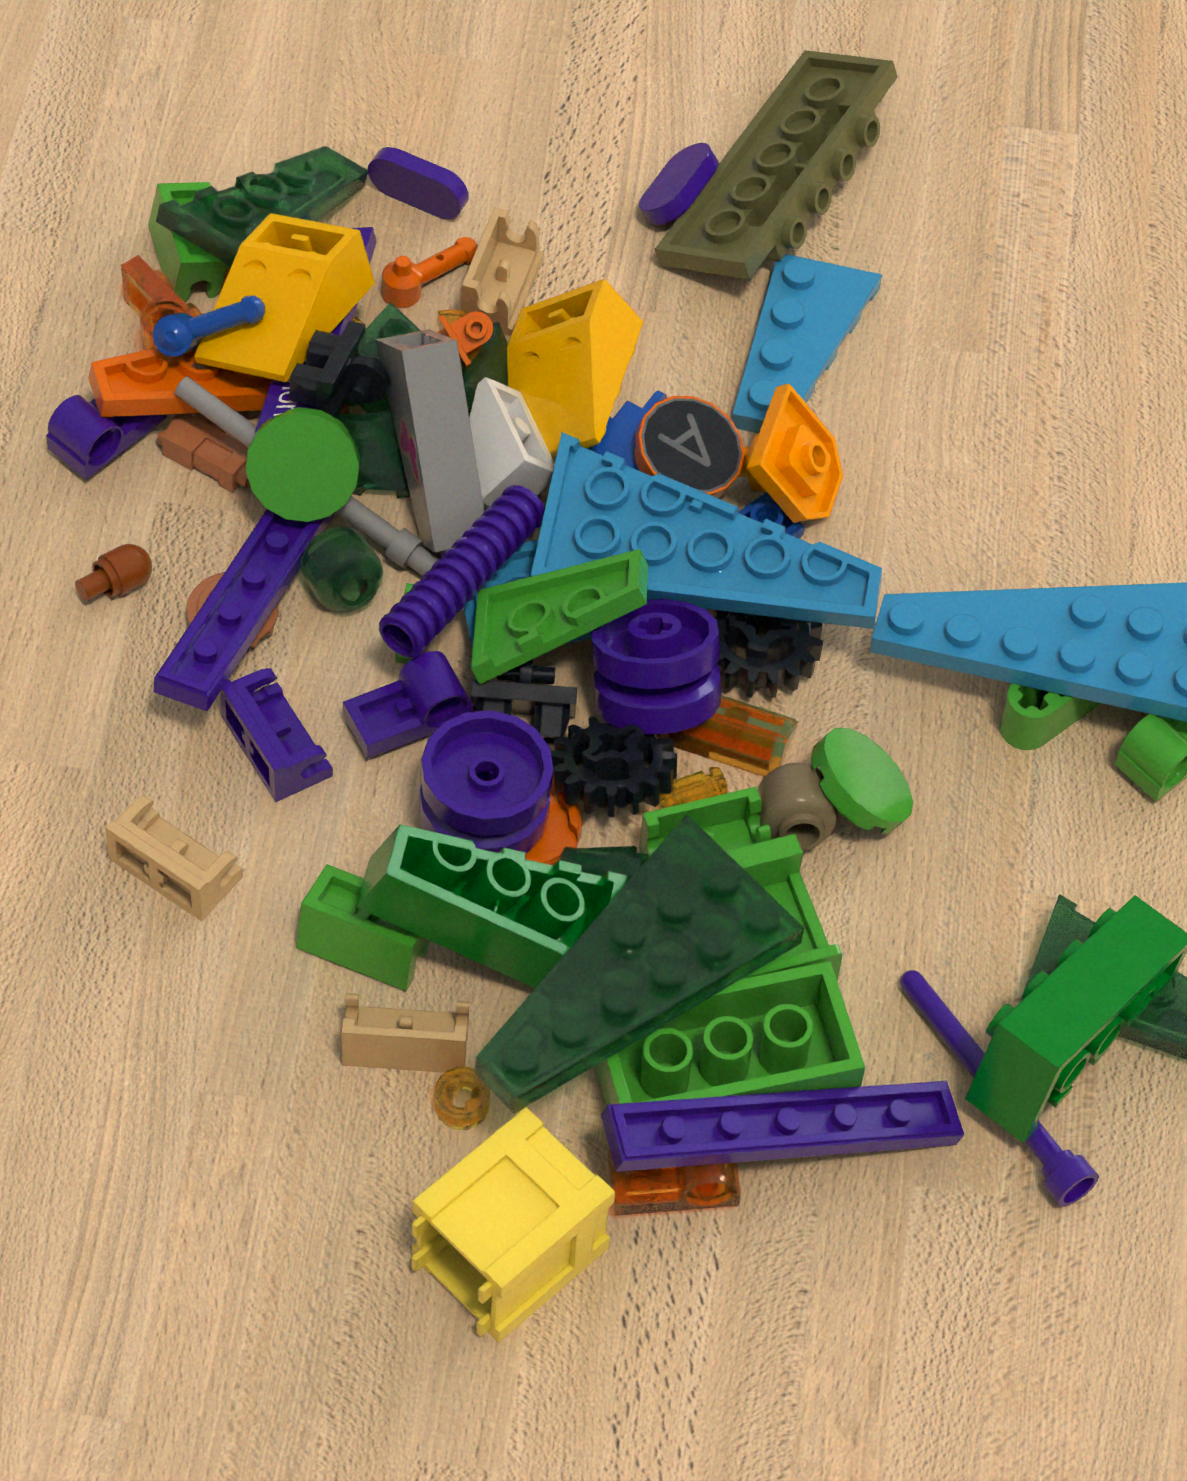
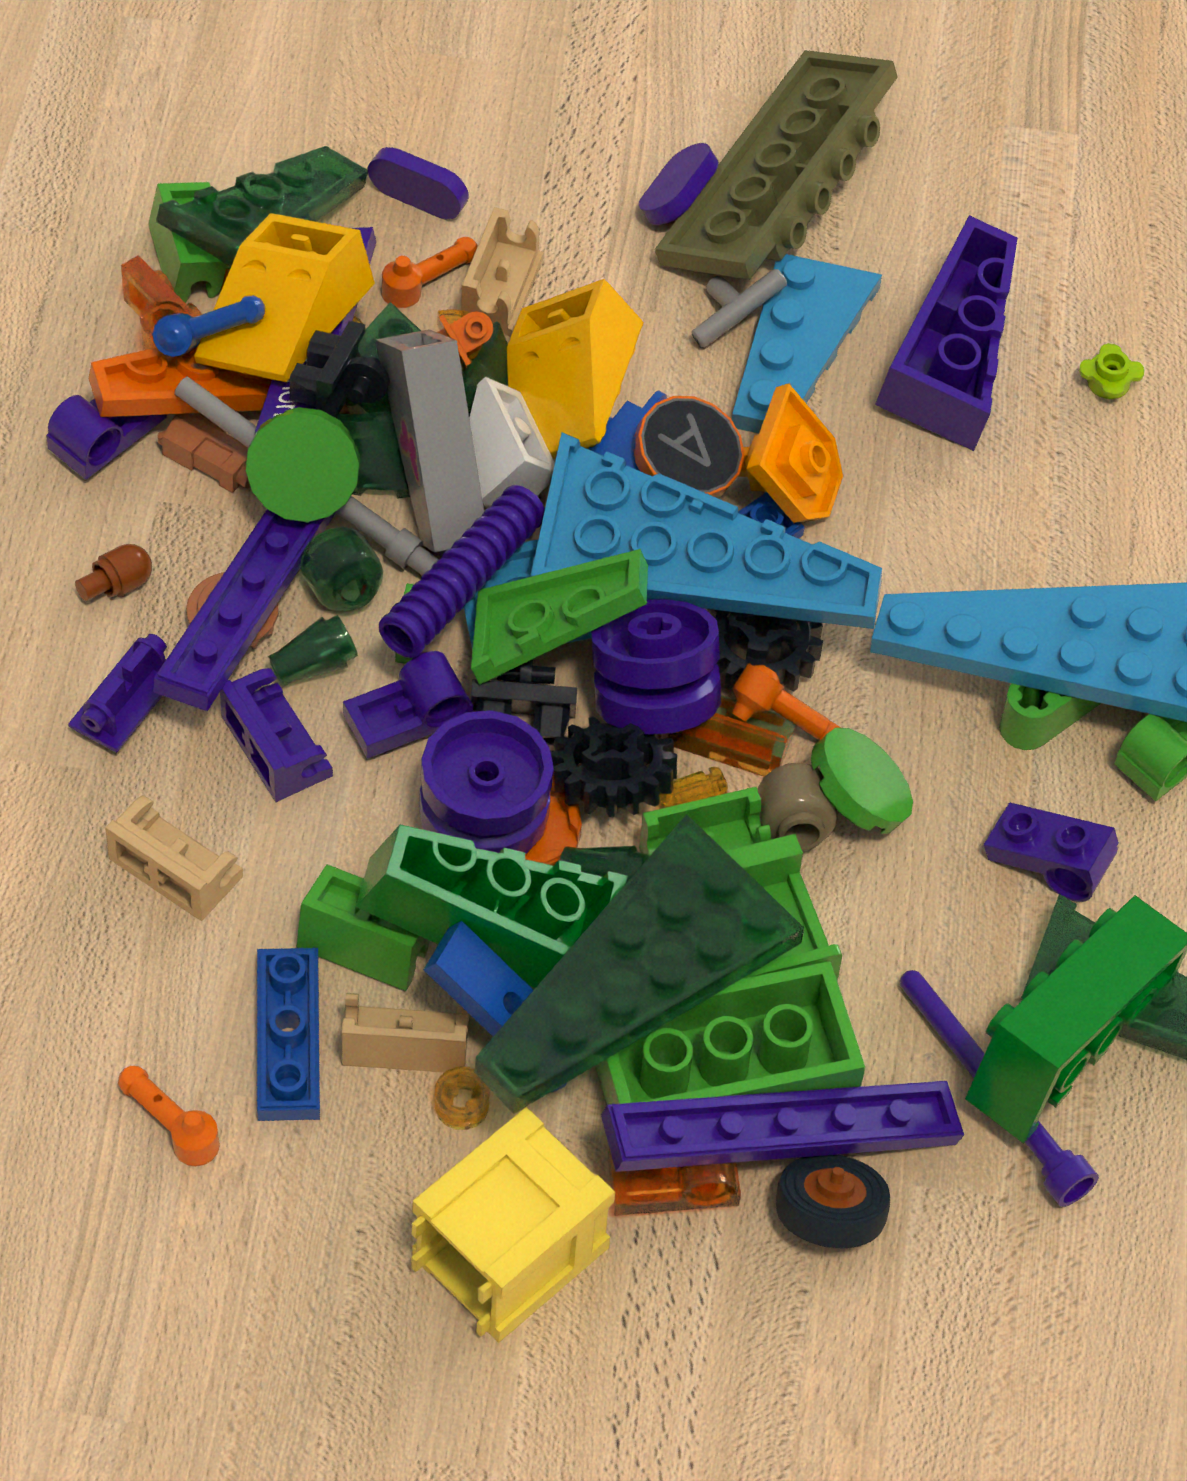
(123, 696): none -> dark purple hinge
(192, 1132): none -> orange piece
(288, 1060): none -> blue tile
(315, 651): none -> clear green cone
(477, 978): none -> blue tile
(735, 305): none -> light grey piece
(760, 690): none -> orange piece
(832, 1201): none -> black wheel
(952, 348): none -> dark purple wedge
(1062, 848): none -> dark purple plate
(1111, 372): none -> lime plate

